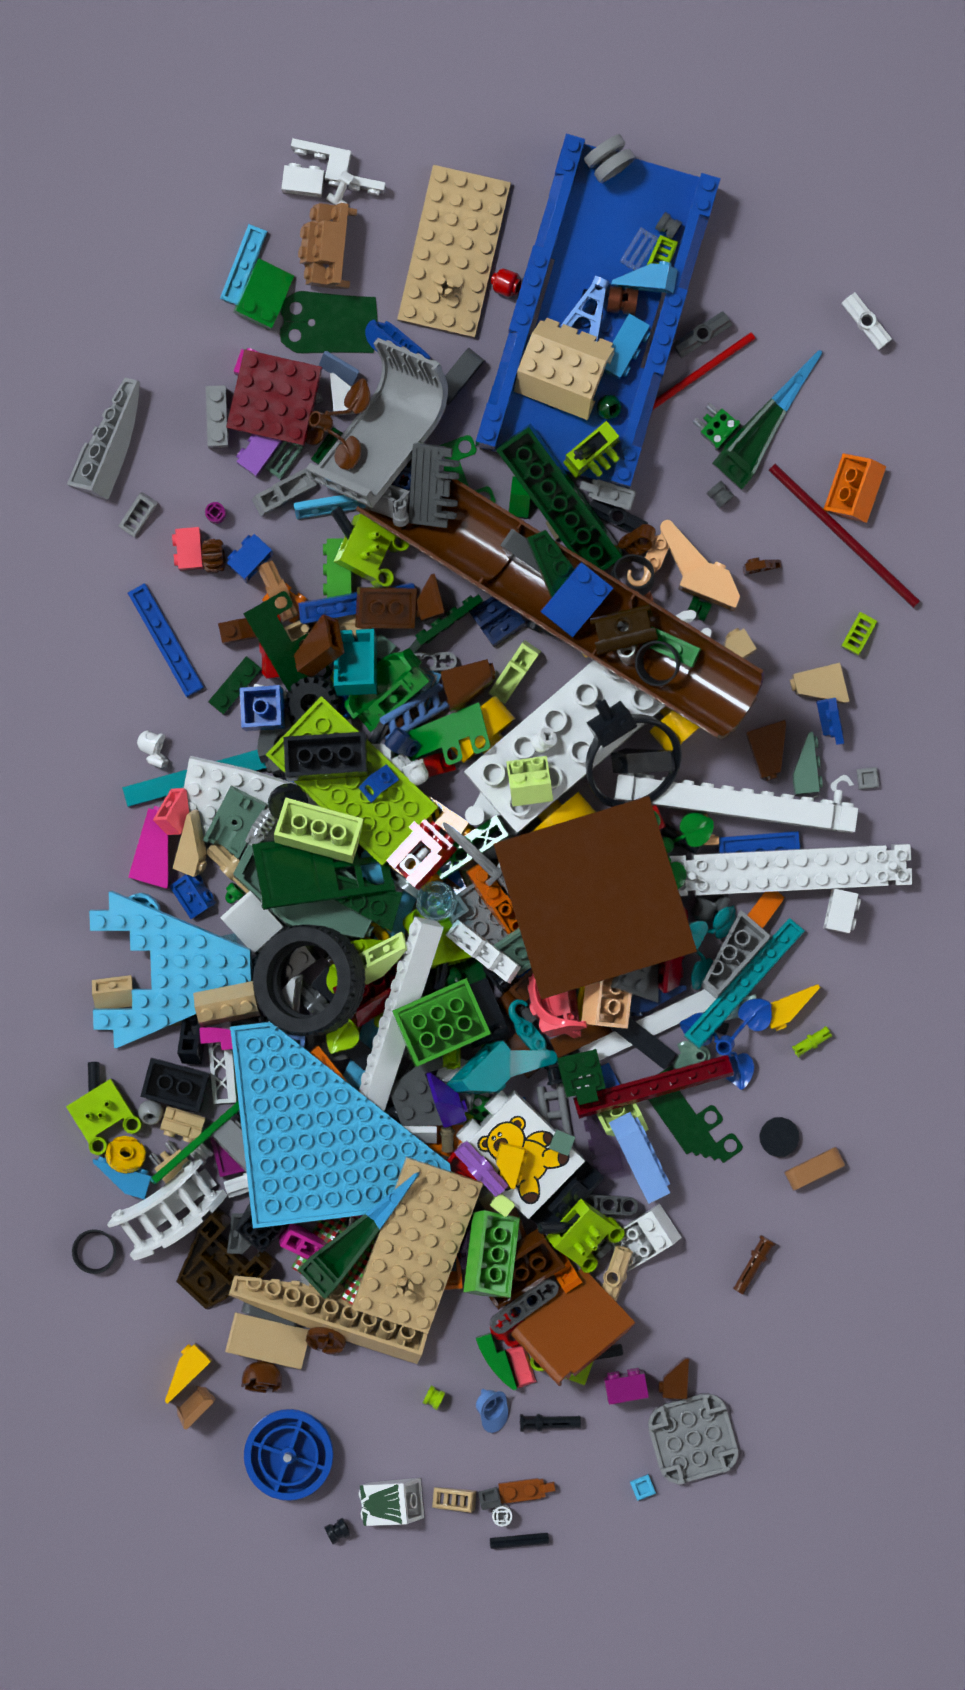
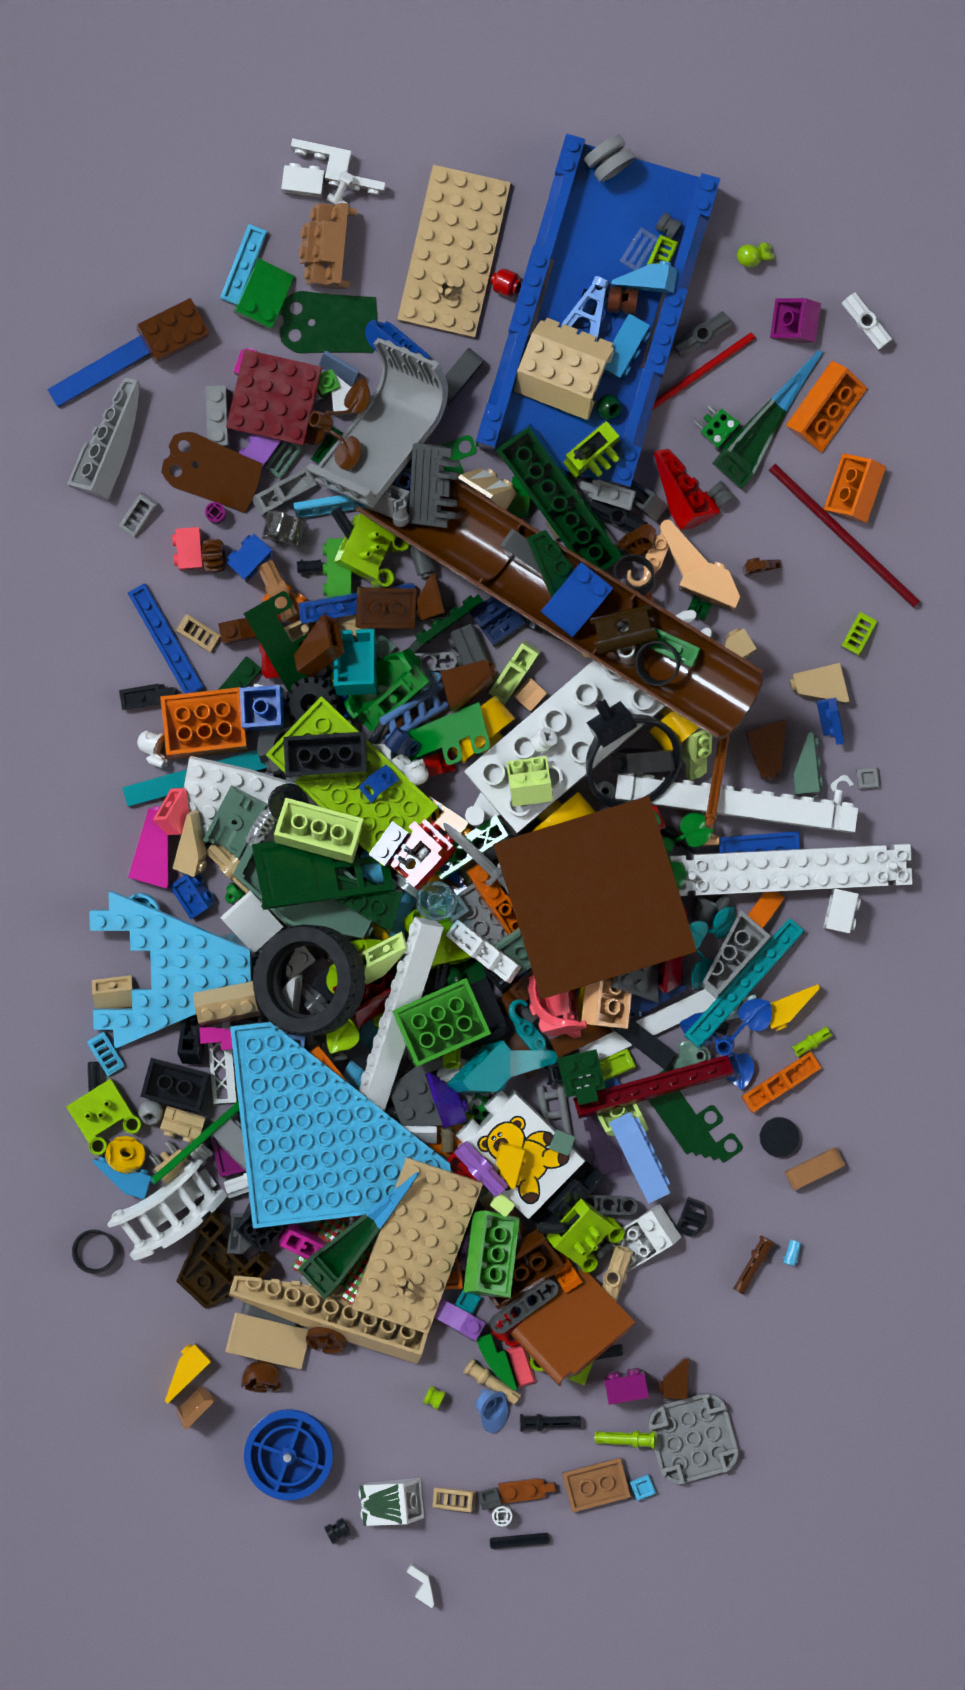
(96, 1039): none -> medium azure slope
(98, 371): none -> blue tile
(144, 696): none -> black hinge
(172, 331): none -> reddish brown brick
(180, 629): none -> tan slope
(203, 723): none -> orange slope
(221, 472): none -> reddish brown piece
(284, 528): none -> clear smoke brick
(309, 566): none -> black pin
(327, 383): none -> bright green bracket
(389, 845): none -> hinge
(423, 564): none -> dark grey brick
(425, 1591): none -> white slope
(459, 1320): none -> medium lavender slope
(467, 645): none -> dark grey brick
(467, 1302): none -> teal tile
(484, 1377): none -> tan pin
(490, 486): none -> tan slope
(529, 694): none -> light nougat piece
(596, 1484): none -> medium nougat plate
(608, 785): none -> dark grey brick
(616, 1064): none -> lime tile
(636, 1439): none -> lime pin
(647, 501): none -> dark grey slope
(685, 499): none -> red wedge
(692, 1217): none -> black piece
(695, 753): none -> yellowish green slope
(719, 764): none -> dark orange piece
(751, 255): none -> lime piece
(781, 1082): none -> orange slope
(792, 1253): none -> medium azure pin
(795, 320): none -> magenta slope
(826, 406): none -> orange slope

